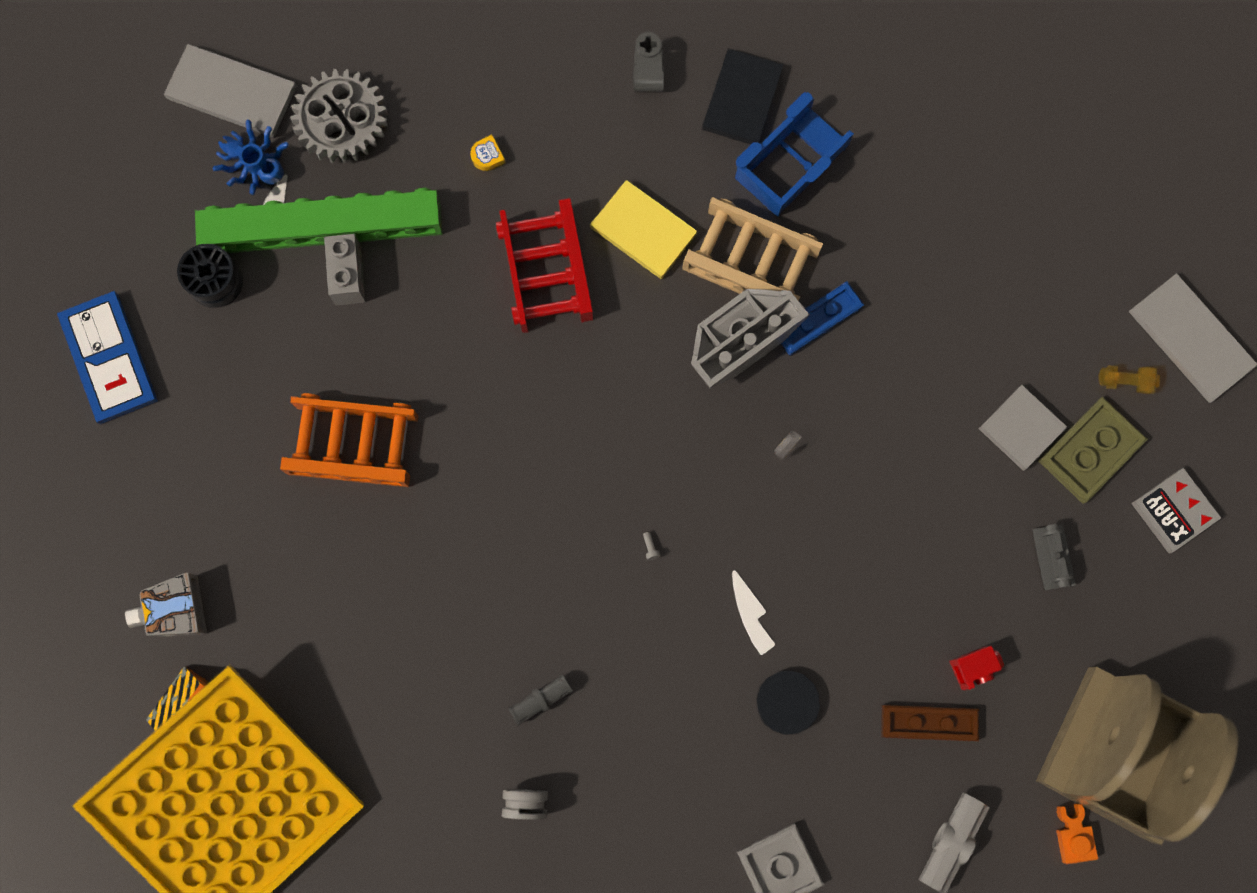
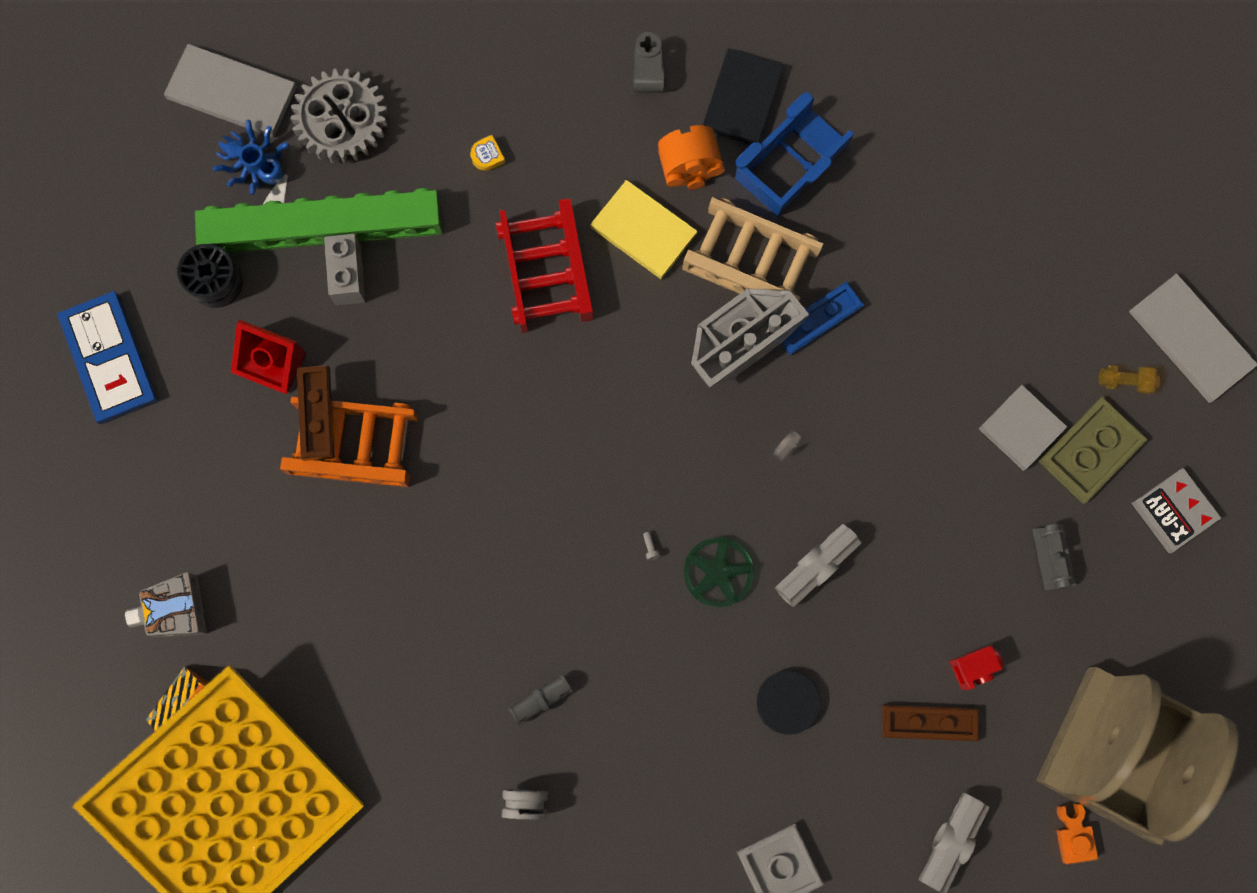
(265, 357): none -> red slope
(315, 413): none -> reddish brown tile
(690, 157): none -> orange brick
(718, 572): none -> clear green wheel
(750, 611): white sticker -> none
(818, 565): none -> light grey piece

